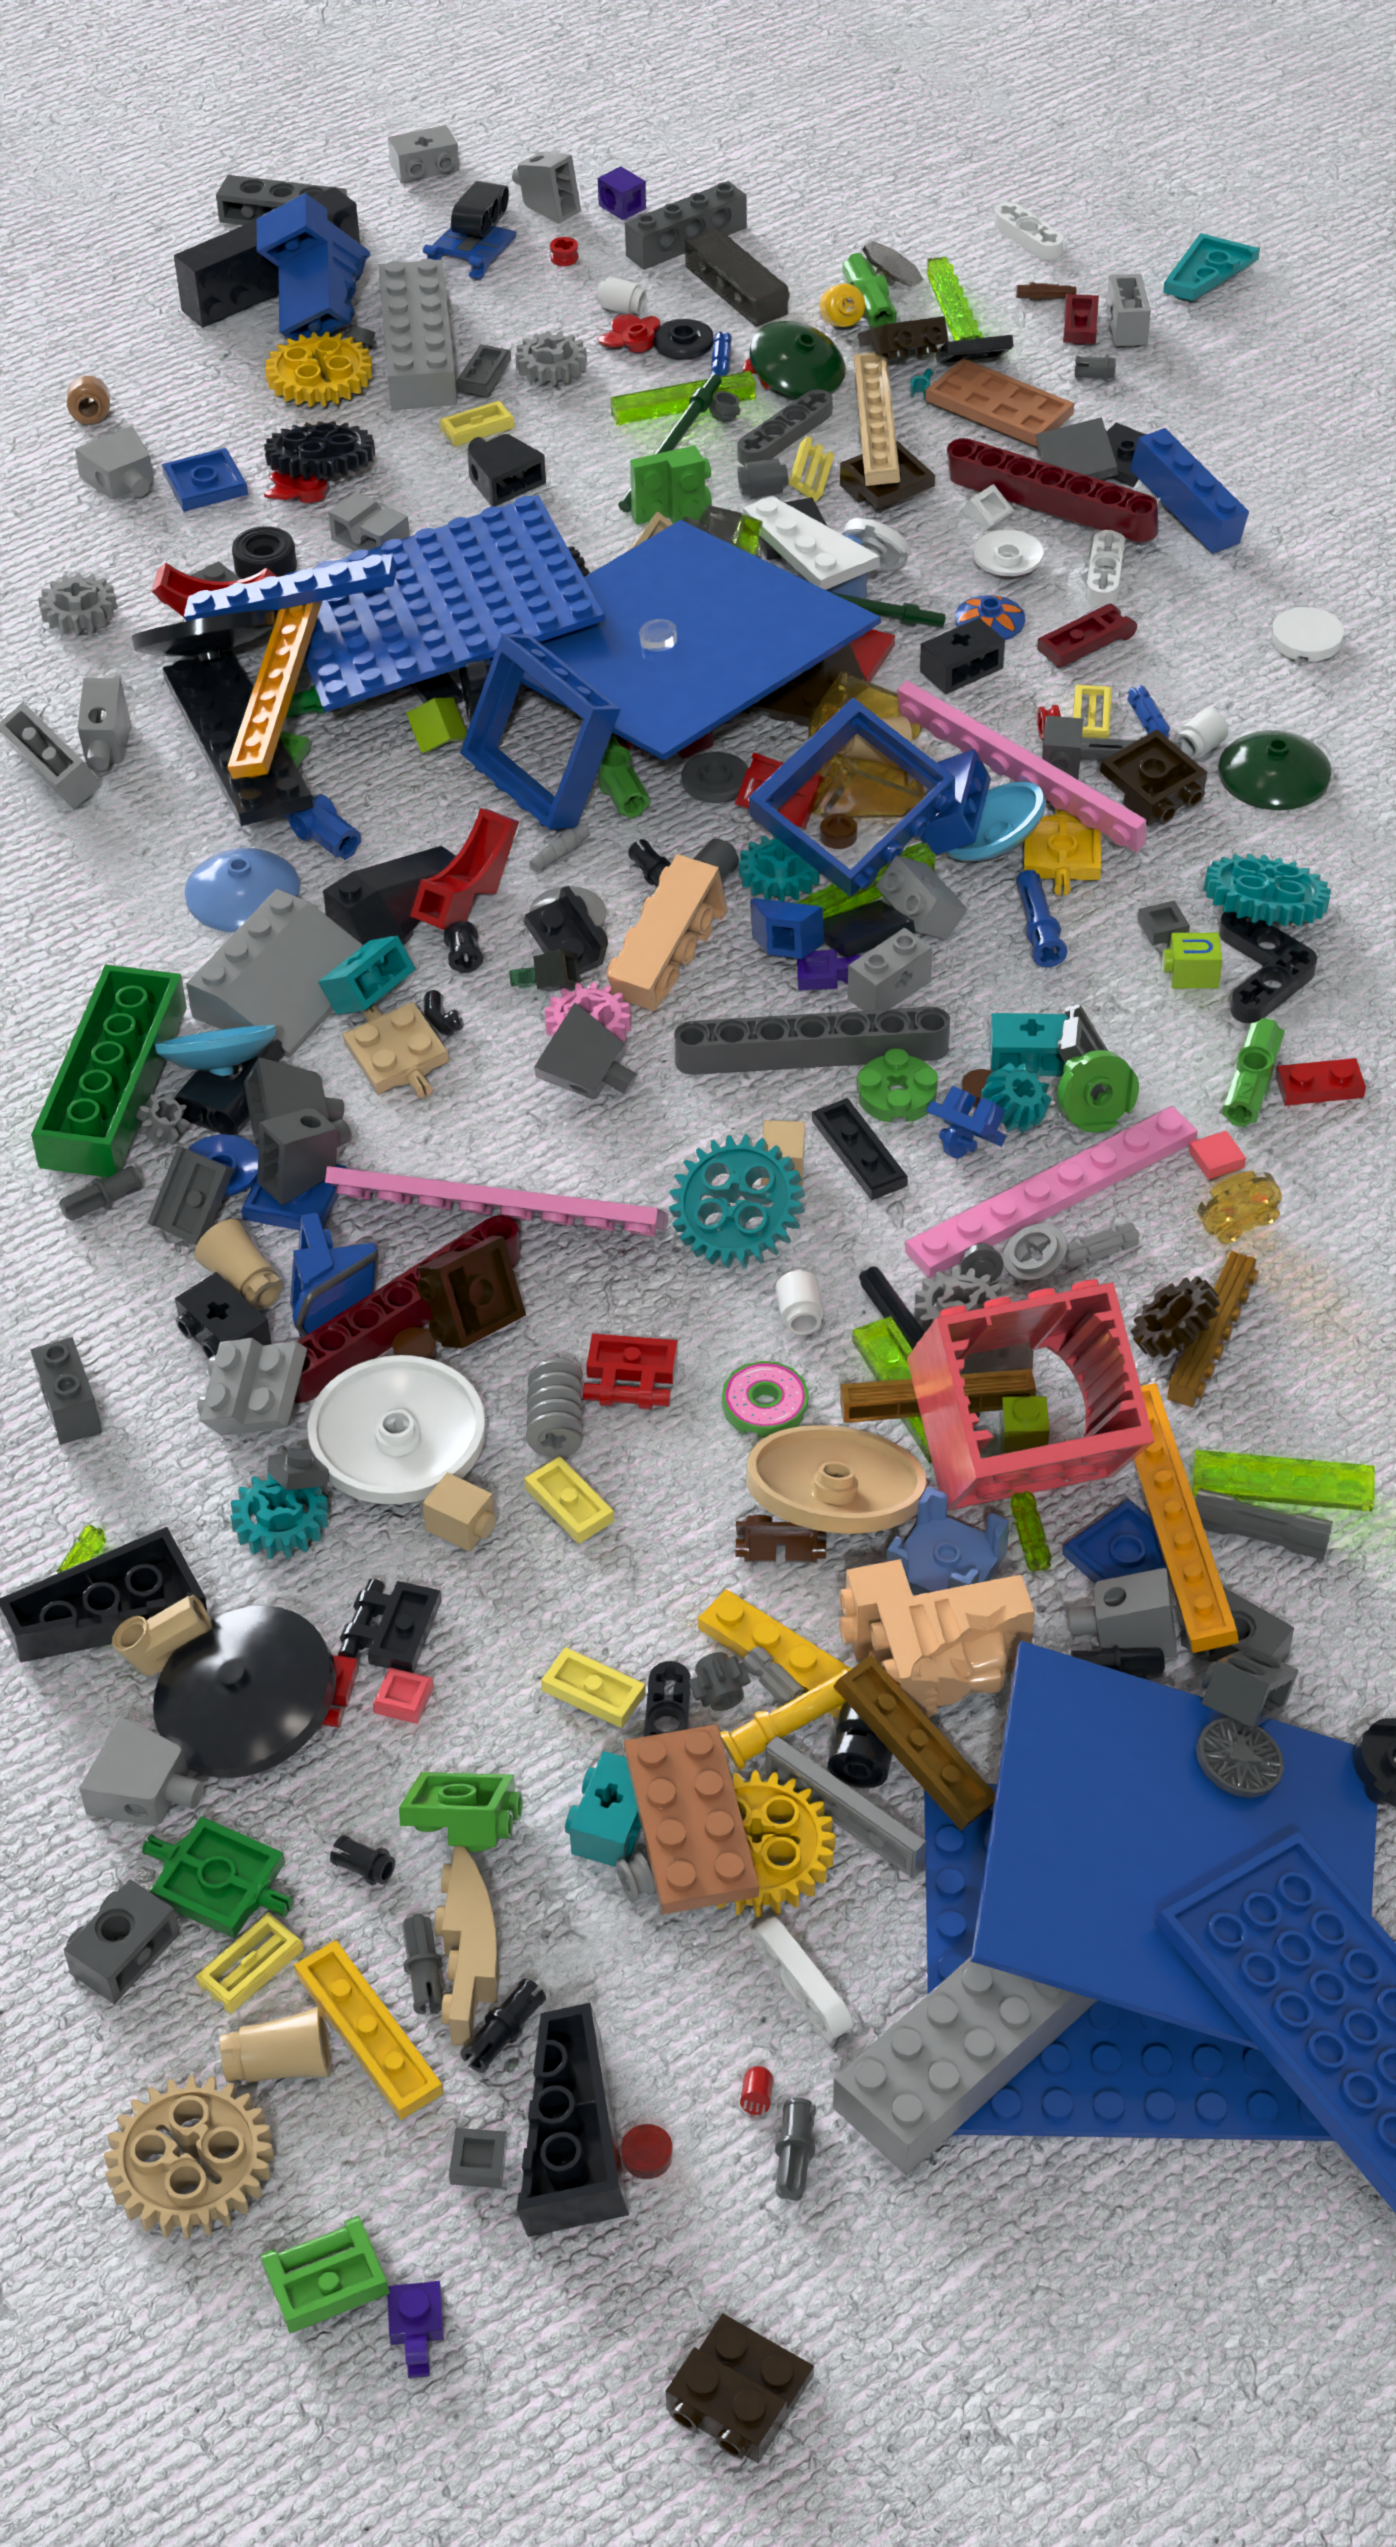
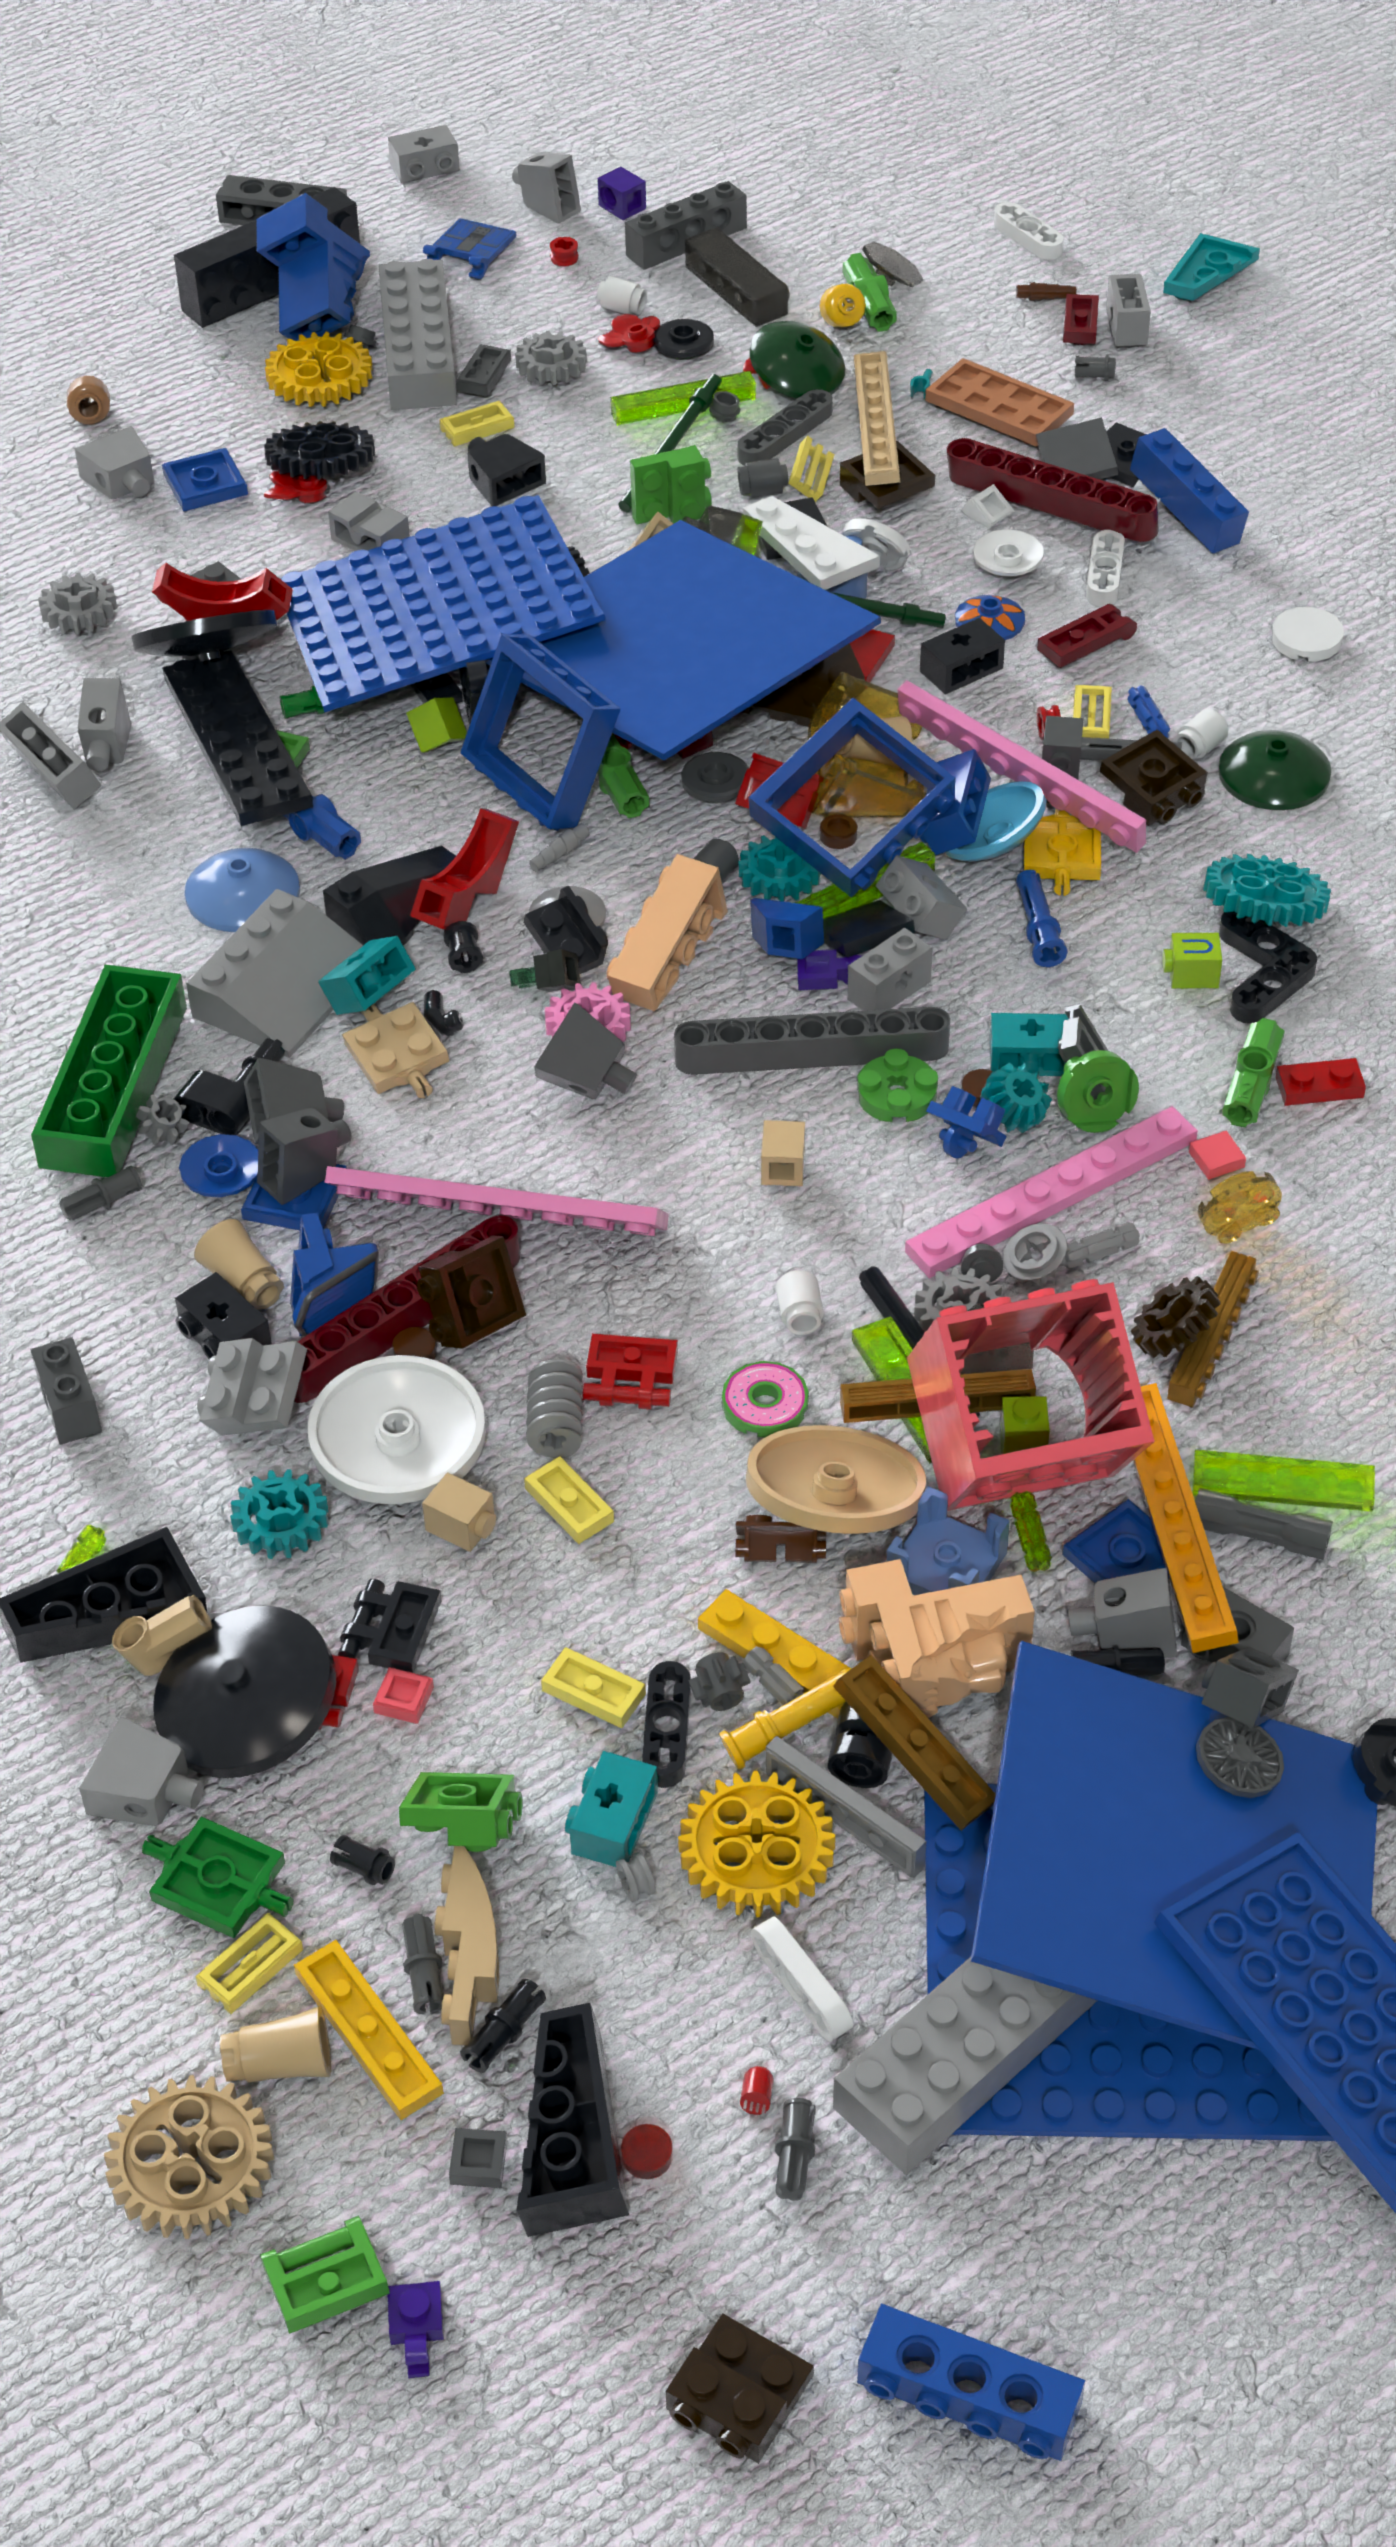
(115, 1966): dark grey brick -> none
(190, 1195): dark grey plate -> none
(218, 1048): medium azure dish -> none
(263, 549): black tyre -> none
(273, 691): light orange plate -> none
(295, 589): blue plate -> none
(297, 1470): dark grey plate -> none
(479, 208): black beam -> none
(648, 861): black pin -> none
(658, 635): clear tile -> none
(690, 1819): nougat plate -> none
(721, 354): blue axle -> none
(745, 1166): teal gear -> none
(859, 1149): black tile -> none
(906, 336): dark brown plate -> none
(951, 299): clear neon green piece -> none
(955, 2357): none -> blue brick
(974, 348): black tile -> none
(1161, 921): dark grey plate -> none

